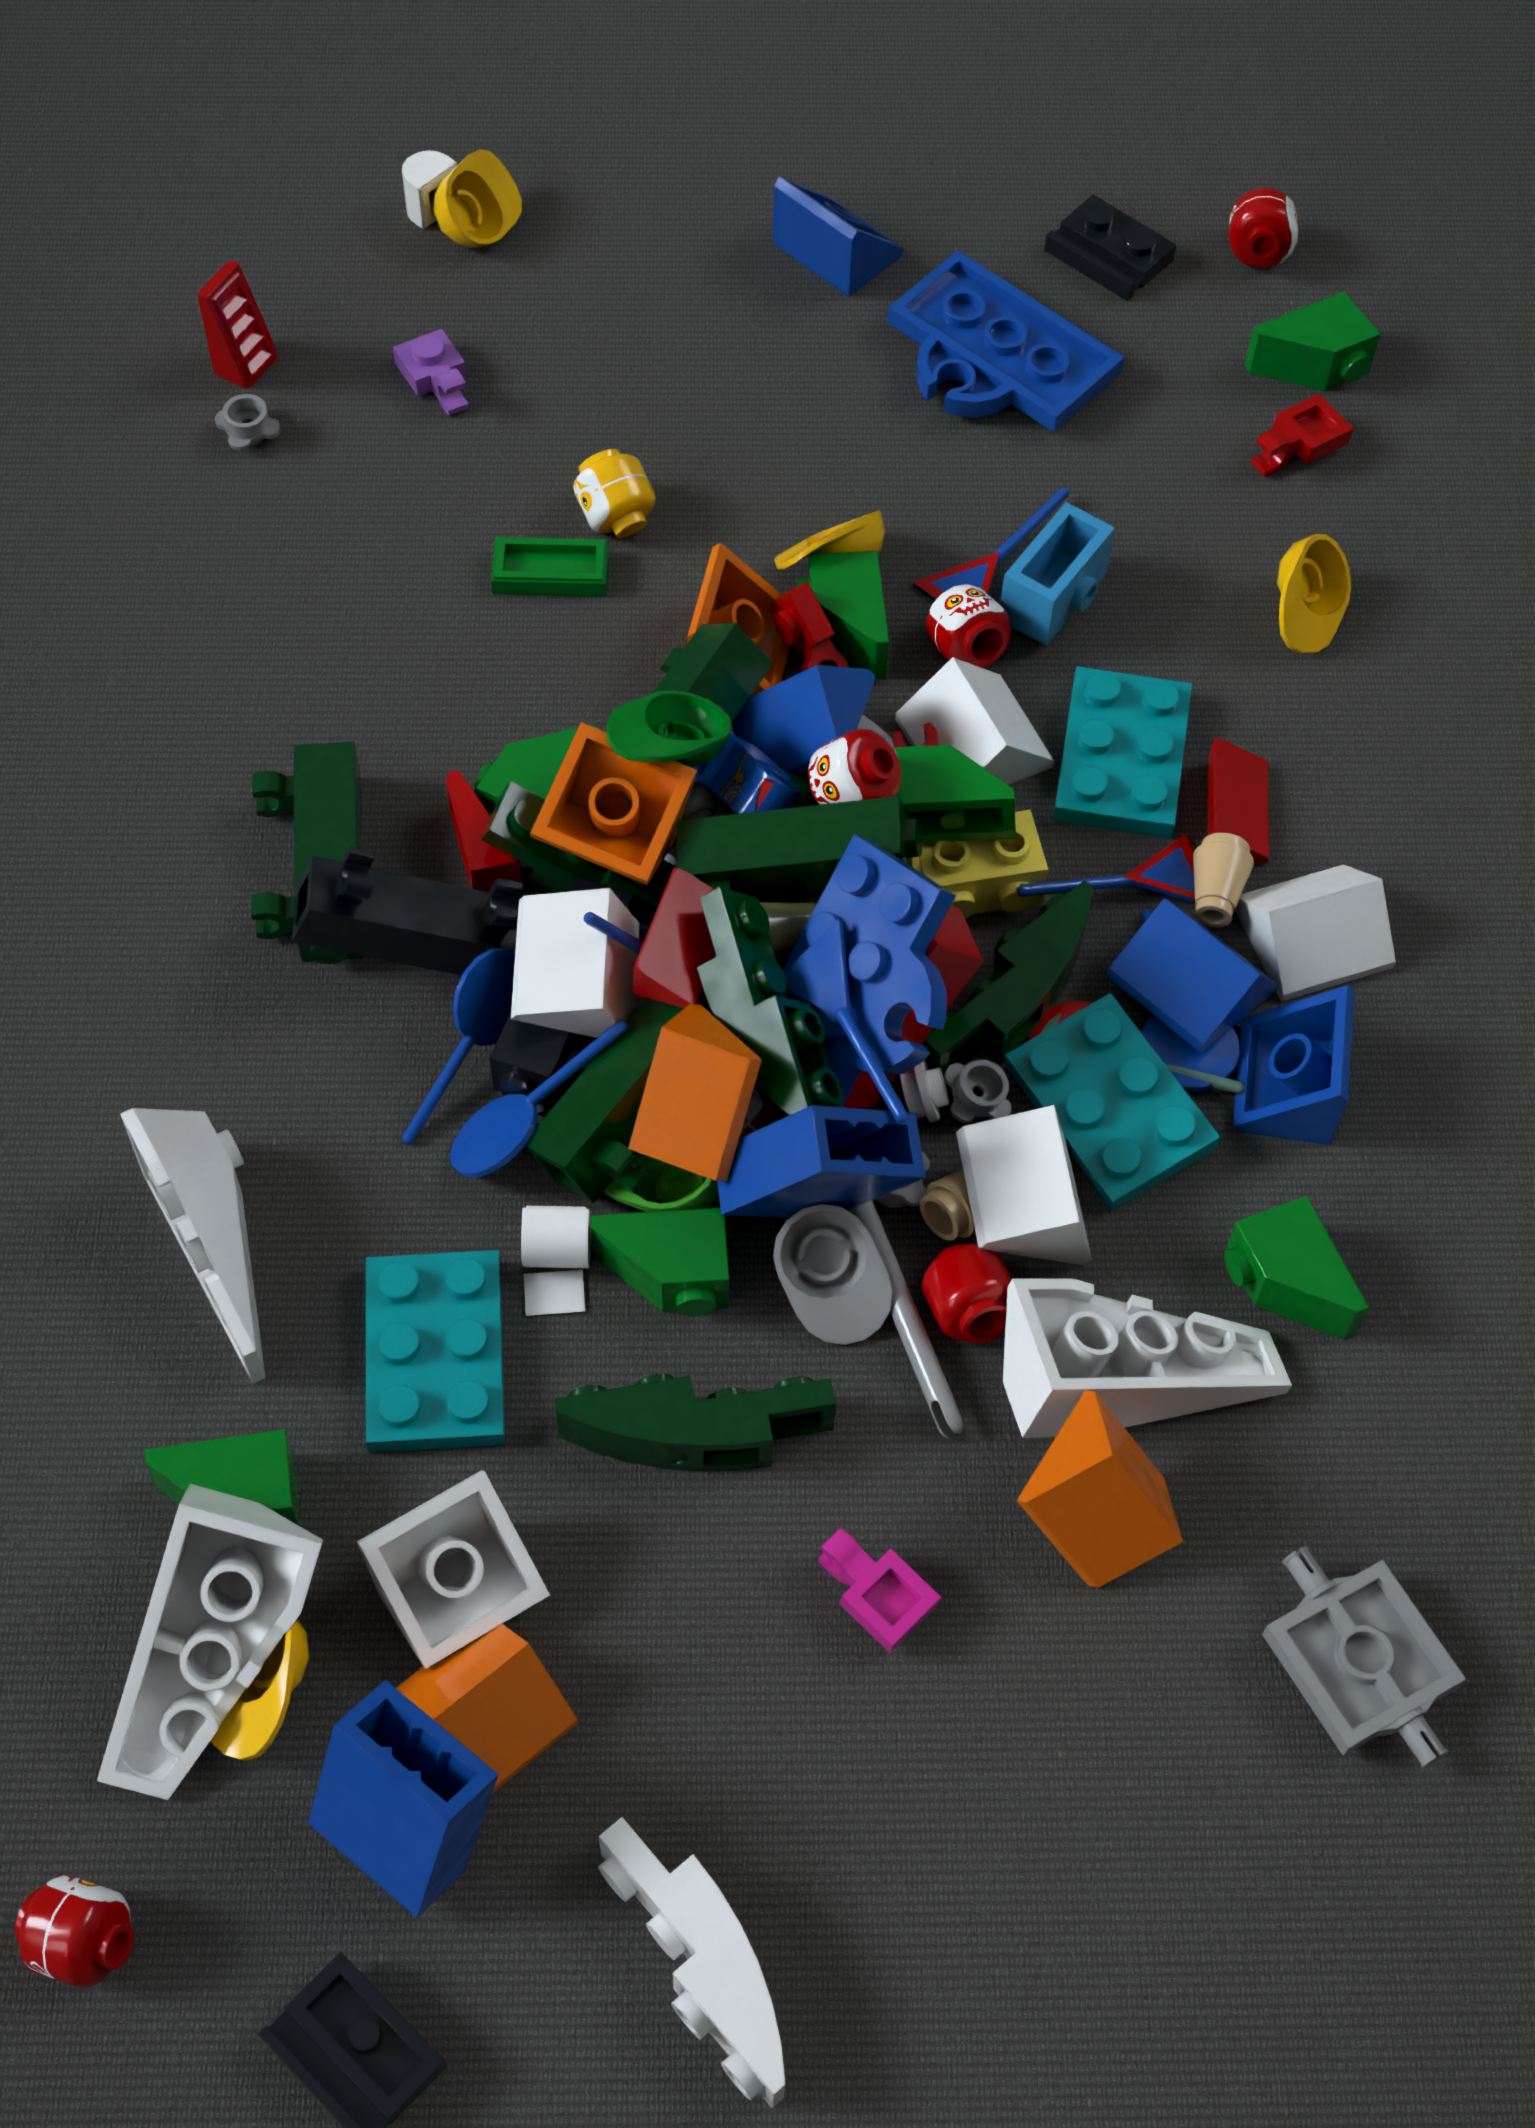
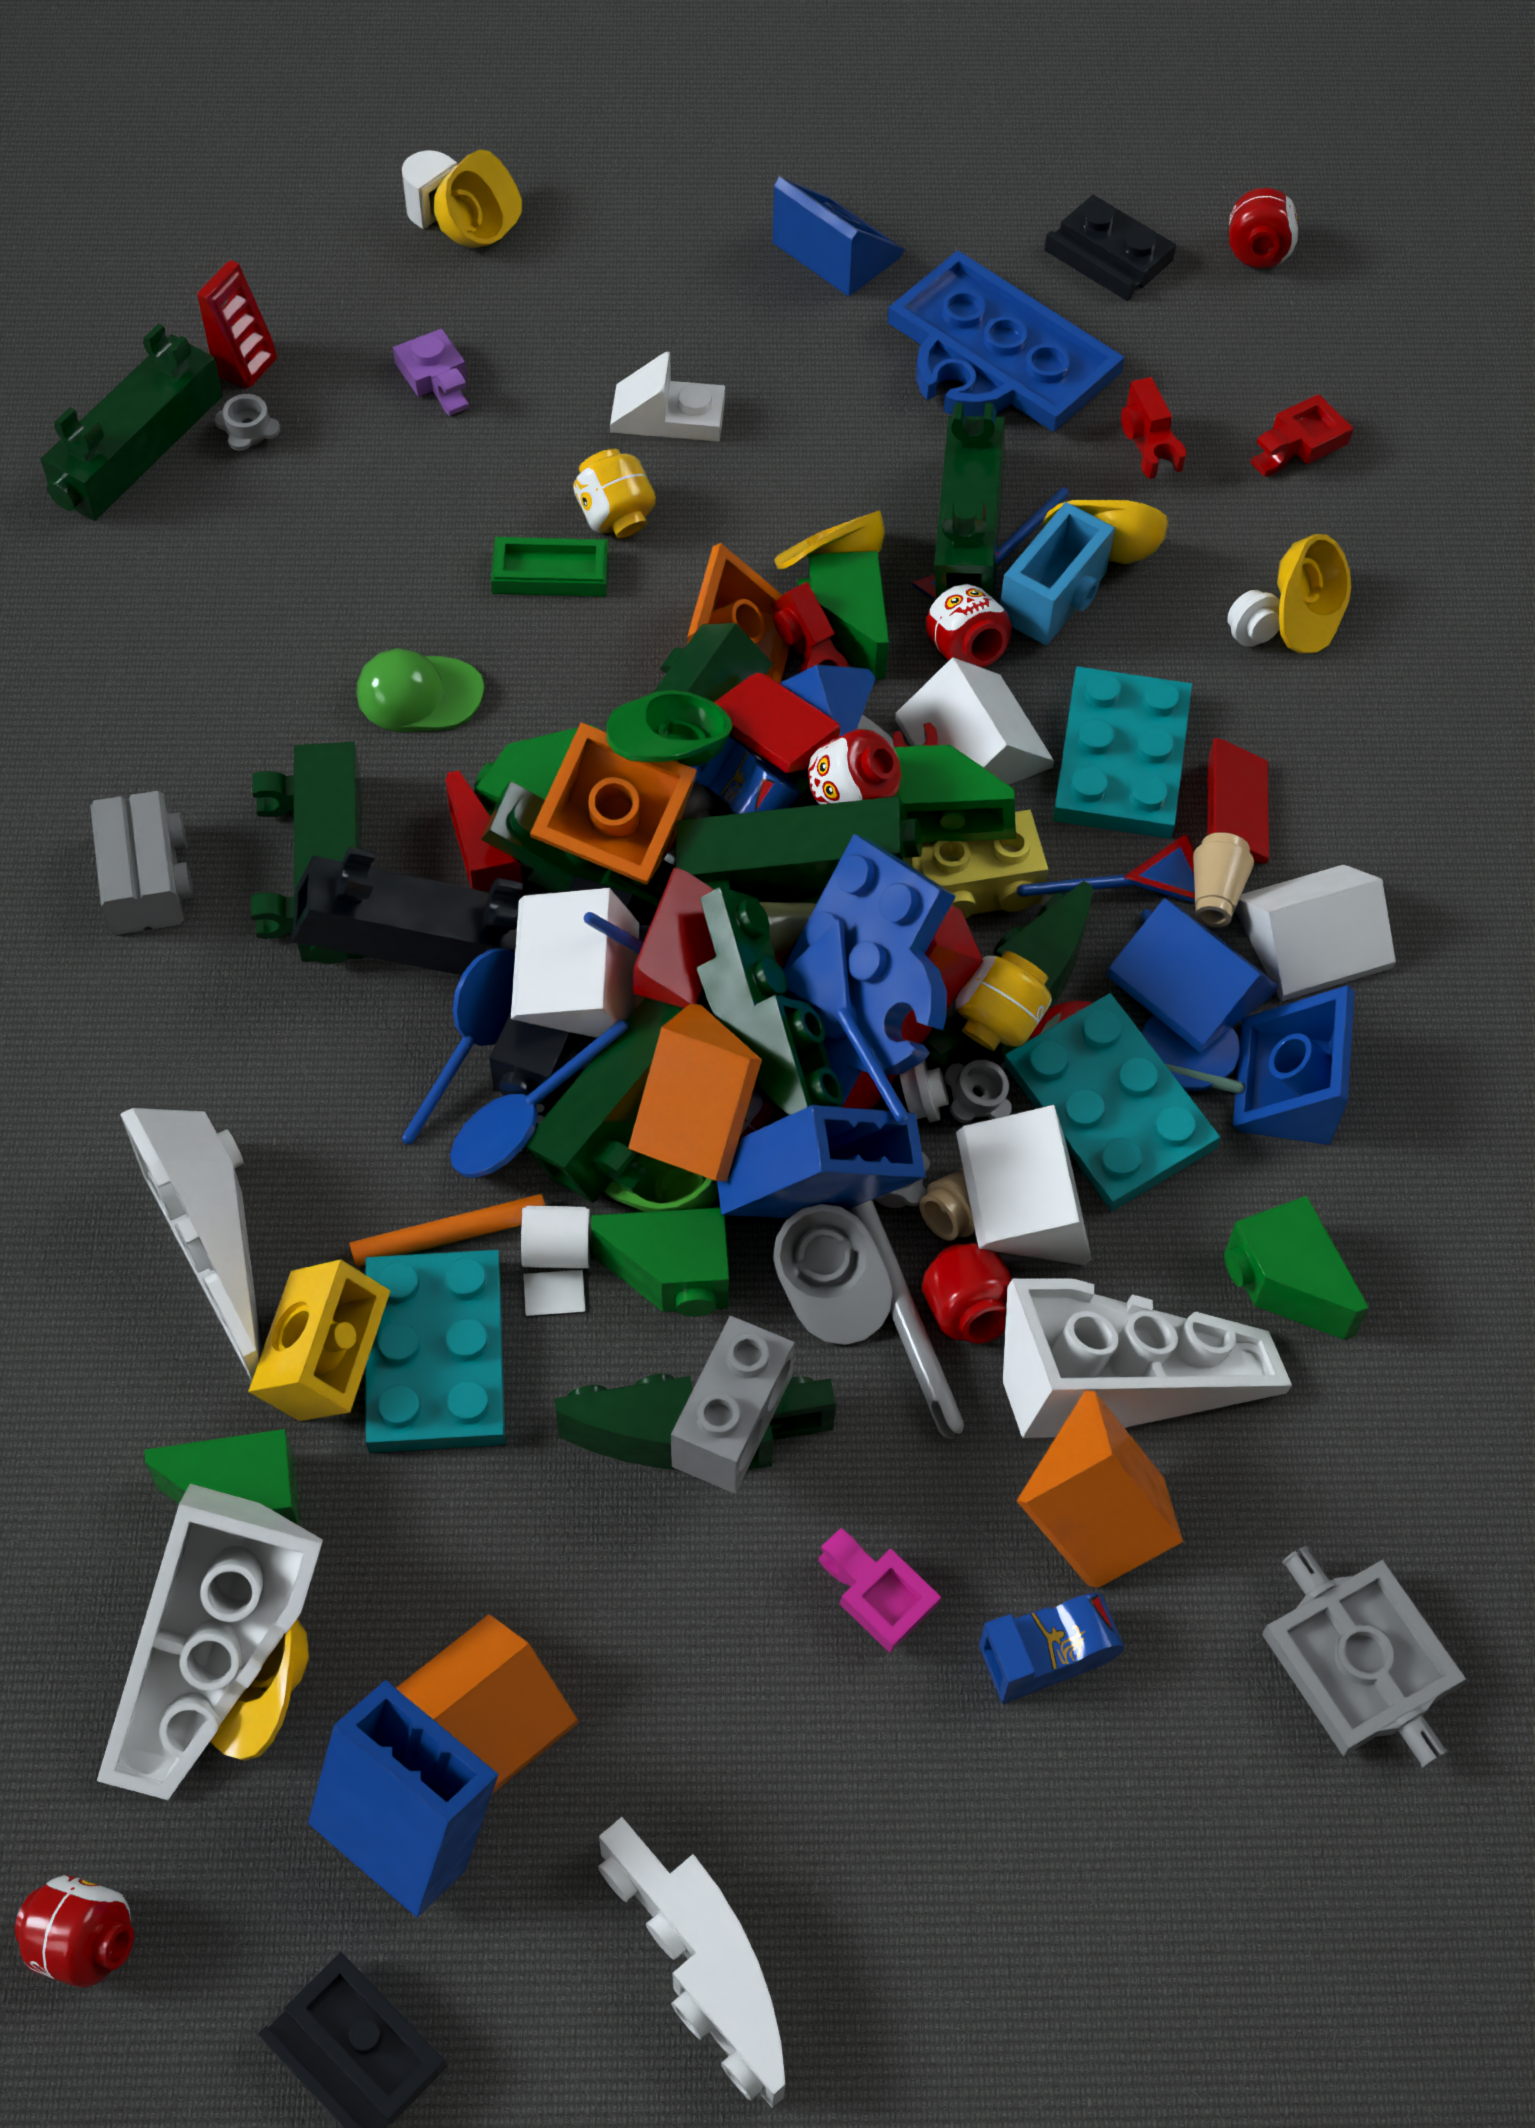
(131, 425): none -> dark green brick
(138, 862): none -> light grey brick
(319, 1341): none -> yellow brick
(418, 692): none -> bright green cap
(443, 1231): none -> orange bar
(452, 1569): white slope -> none
(659, 407): none -> white slope
(732, 1404): none -> light grey brick
(777, 722): none -> red slope
(970, 501): none -> dark green brick
(1003, 1001): none -> yellow head
(1049, 1645): none -> blue leg
(1137, 526): none -> yellow cap
(1149, 423): none -> red plate
(1254, 618): none -> white plate
(1315, 345): green slope -> none

